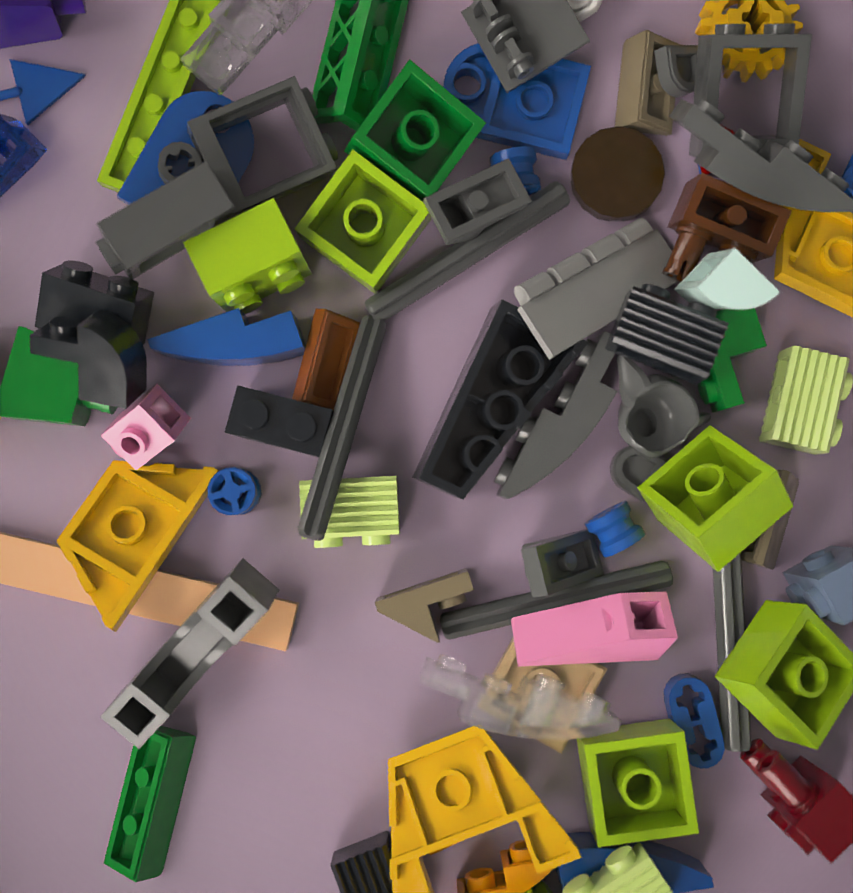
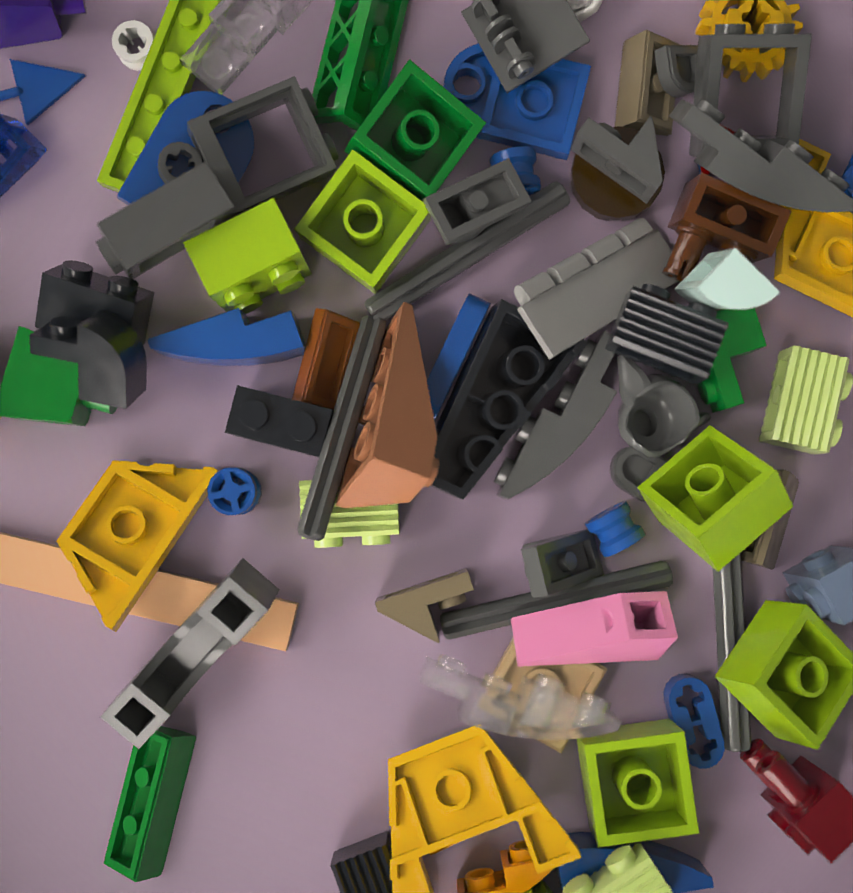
(125, 34): none -> white bush
(146, 427): bright pink brick -> none
(399, 431): none -> nougat wedge
(455, 350): none -> blue beam
(631, 165): none -> dark grey slope

